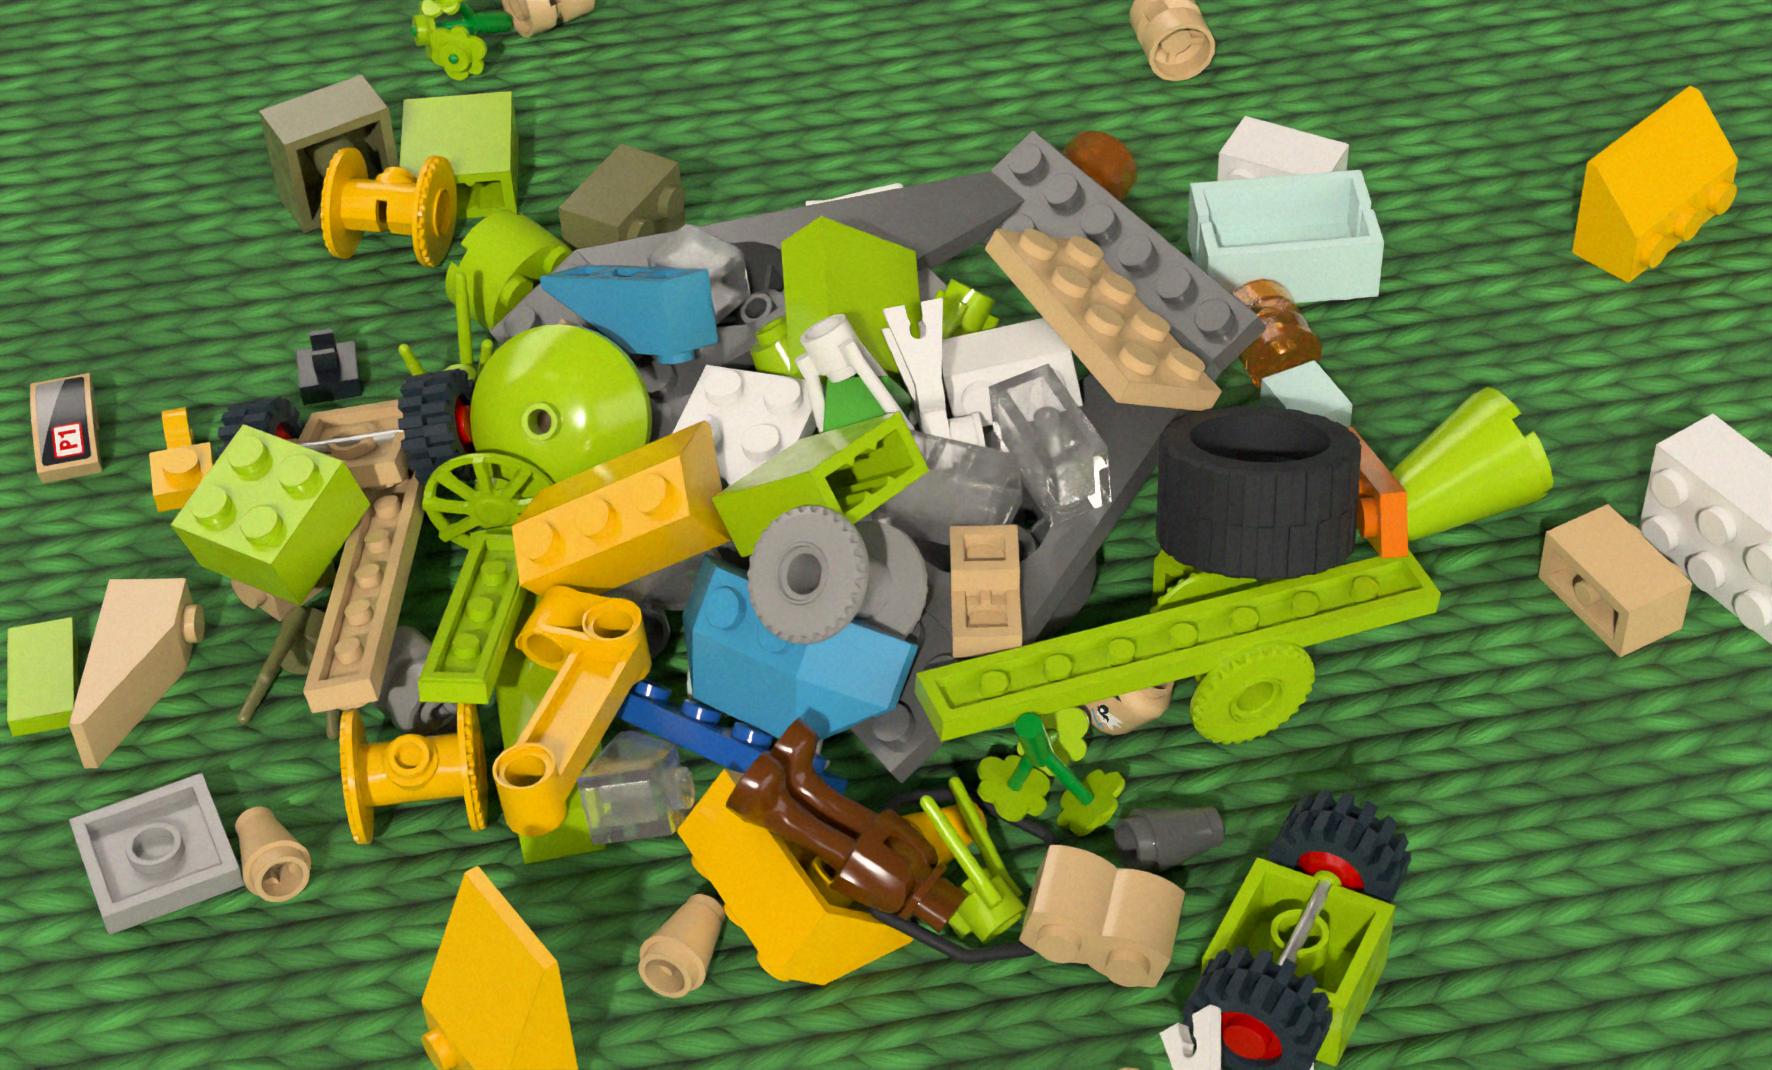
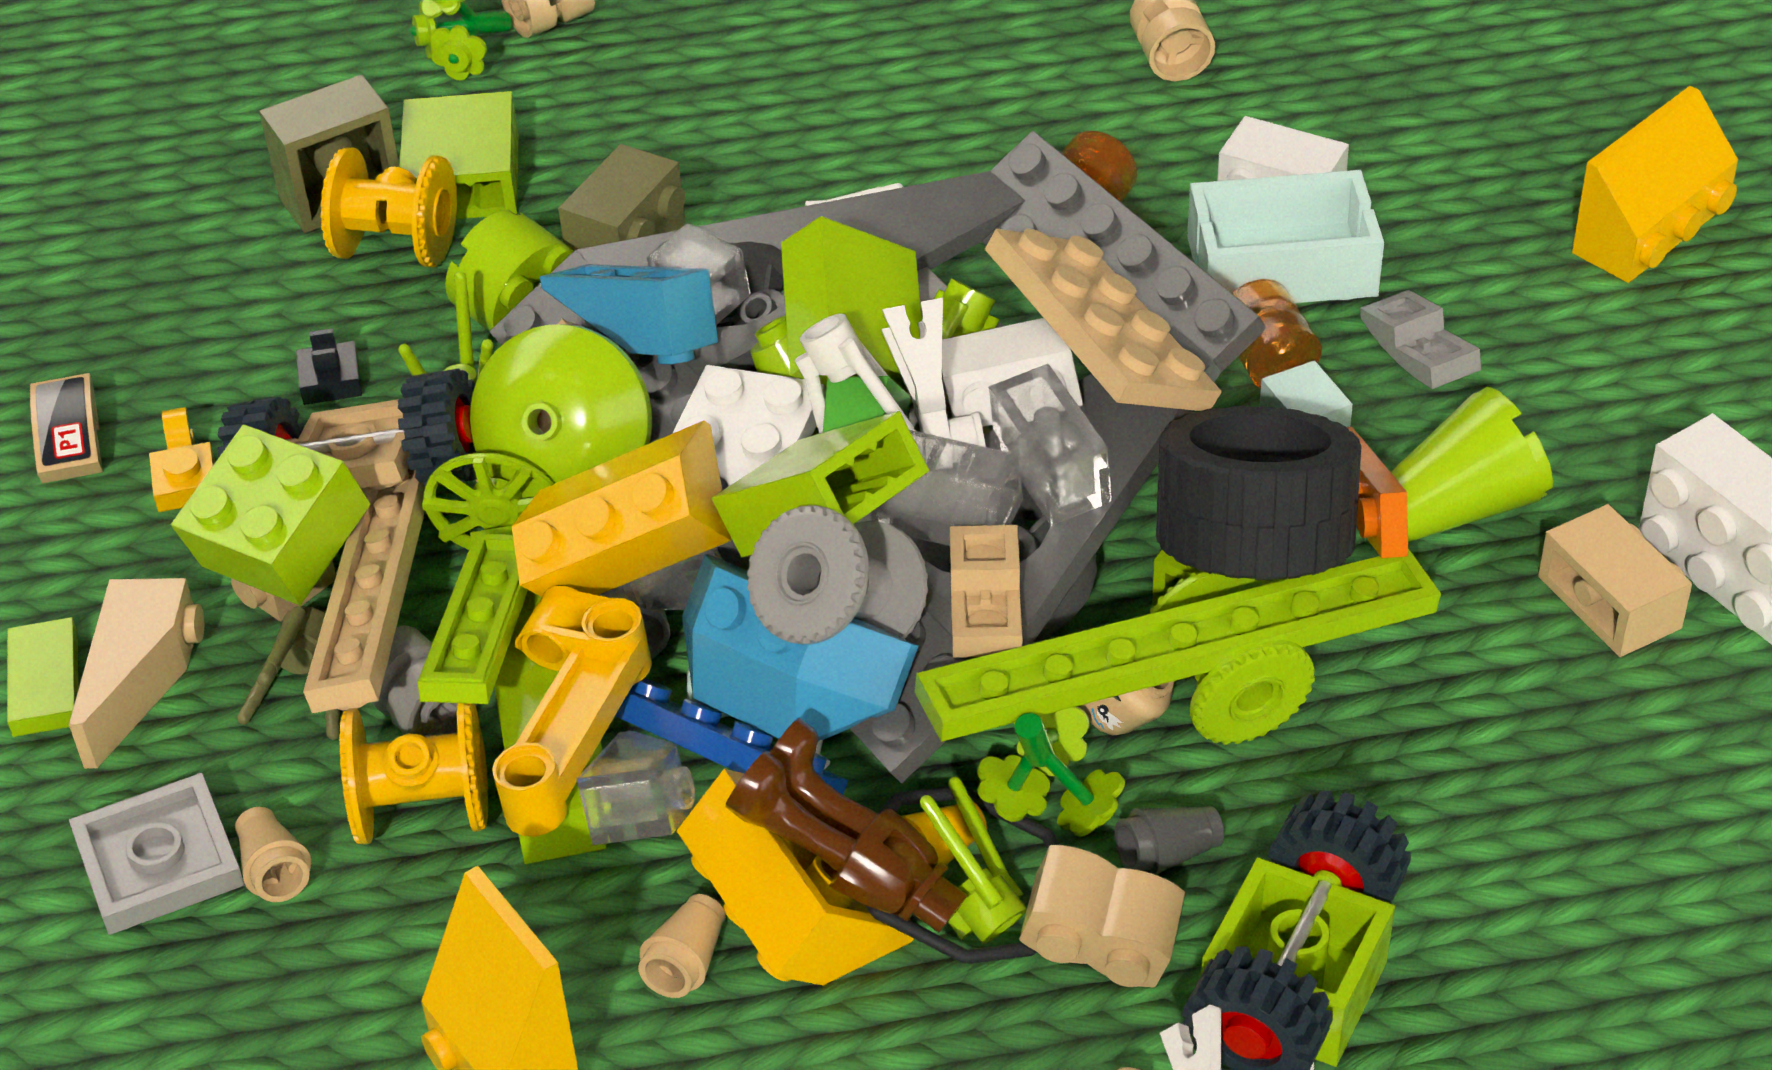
(1416, 339): none -> light grey slope

